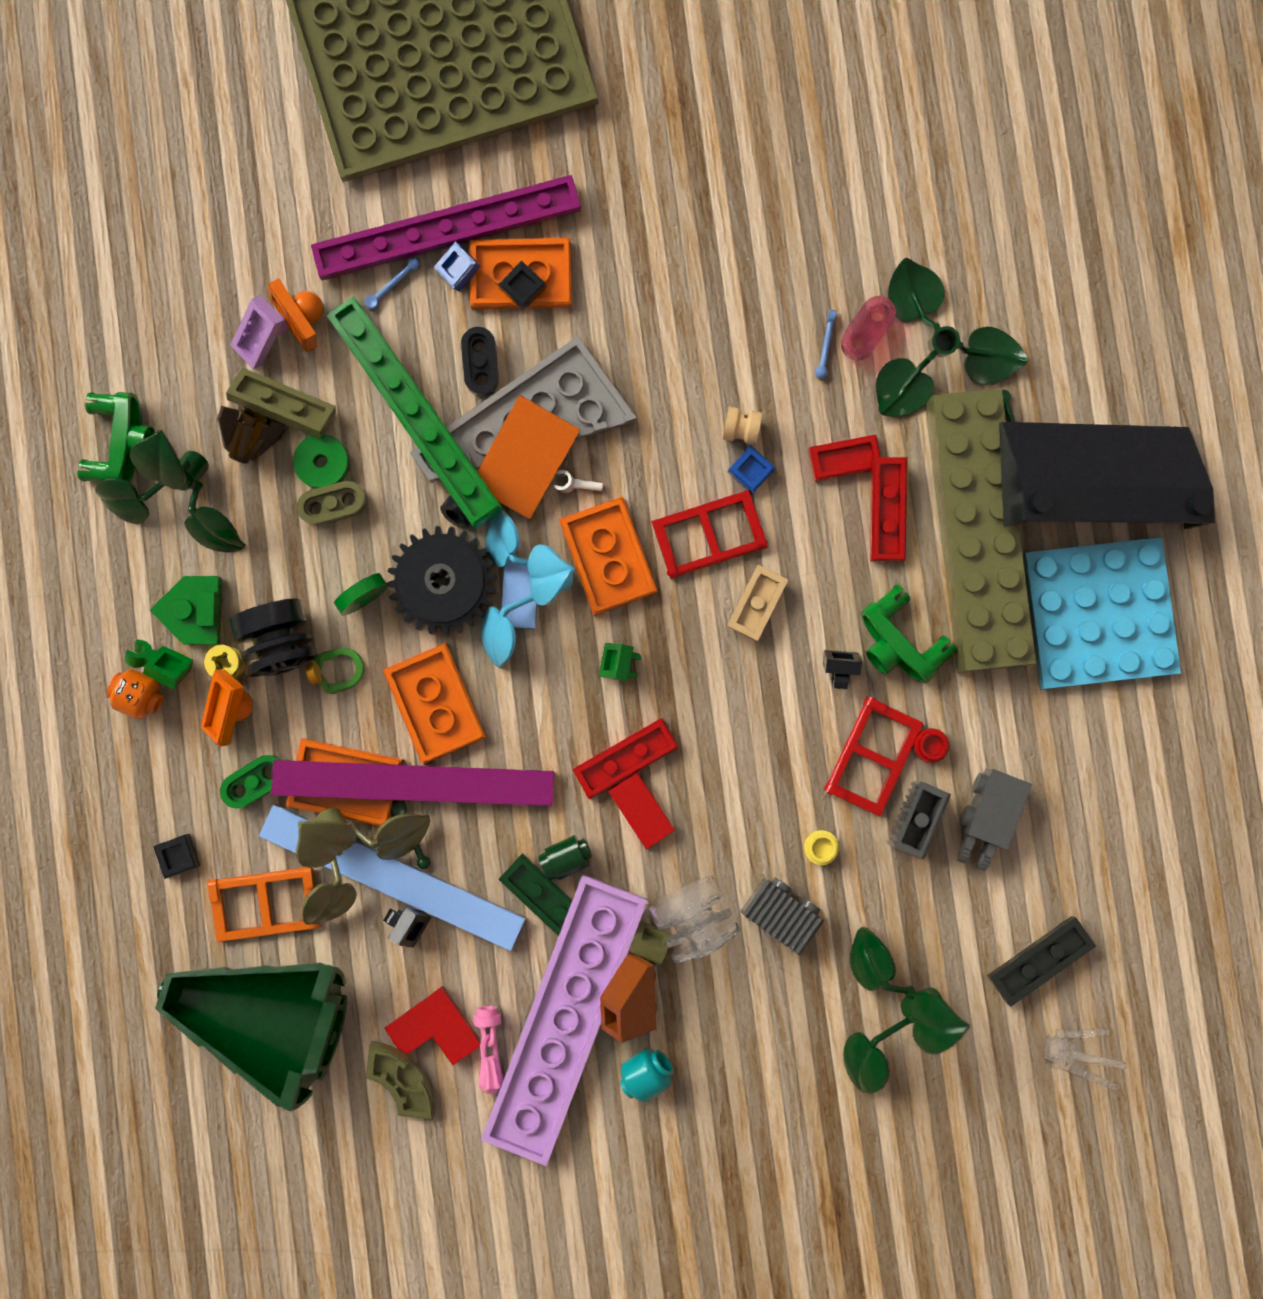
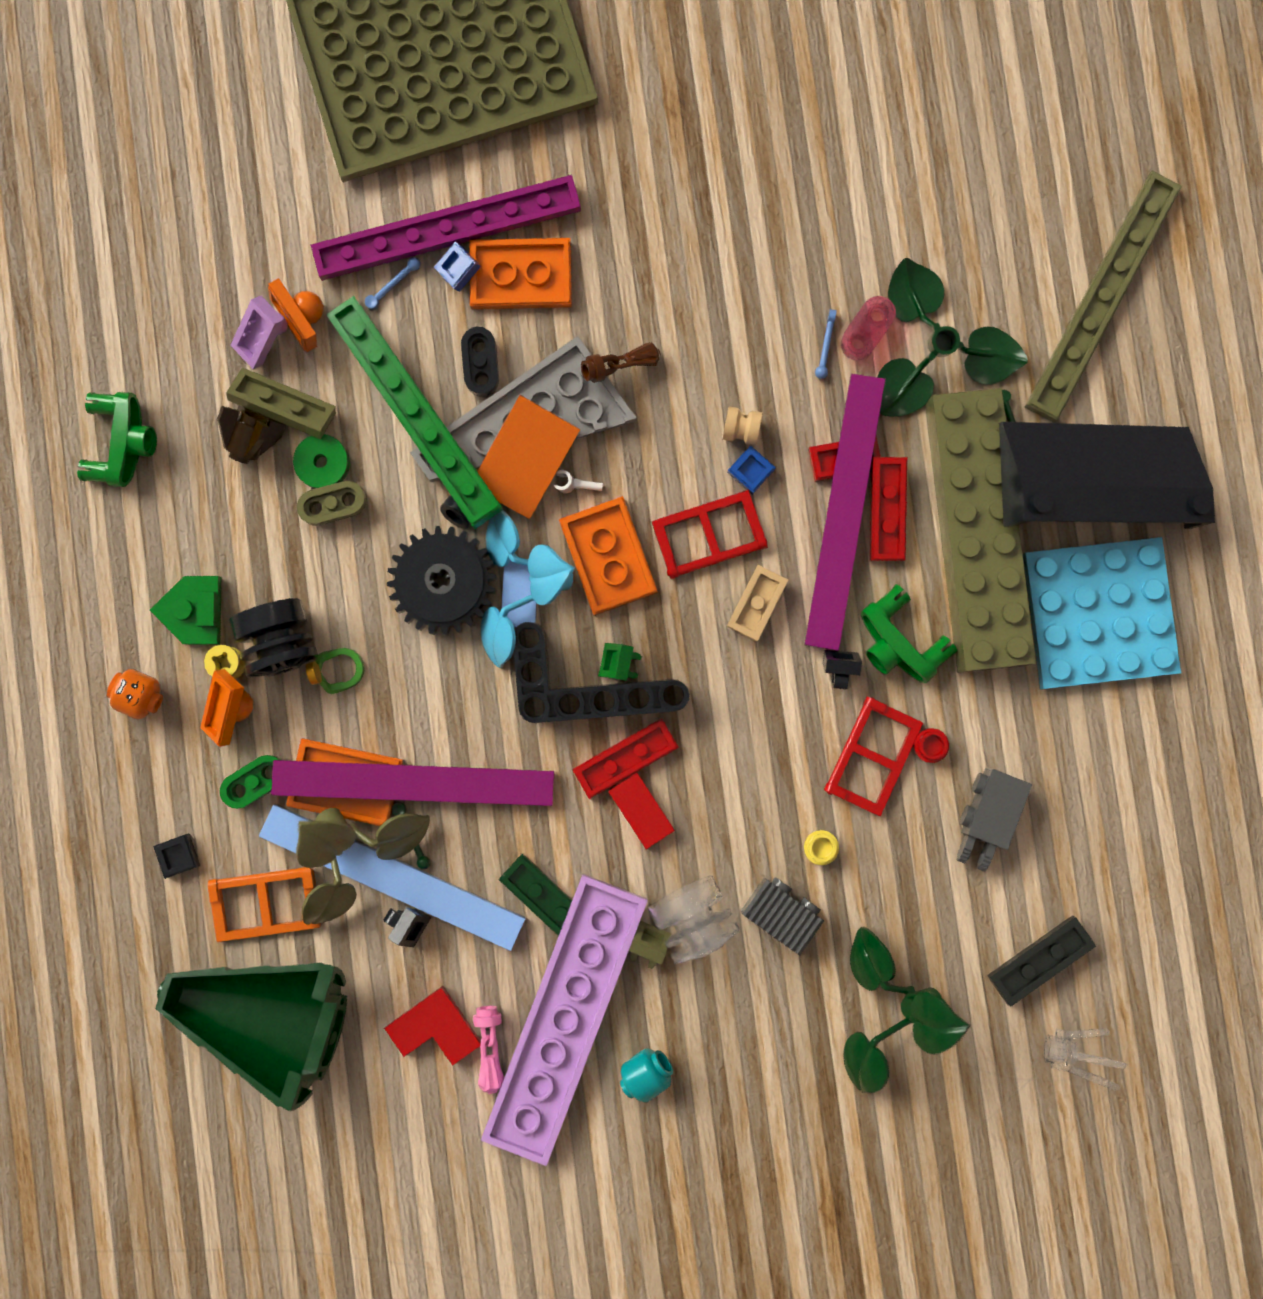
(158, 461): dark green plant -> none
(162, 665): green plate -> none
(360, 594): green piece -> none
(403, 1079): olive tile -> none
(434, 703): orange tile -> none
(522, 285): black tile -> none
(565, 858): dark green brick -> none
(585, 694): none -> black beam
(594, 368): none -> reddish brown piece
(629, 1000): dark orange slope -> none
(844, 512): none -> magenta tile
(919, 819): dark grey brick -> none
(1103, 296): none -> olive tile

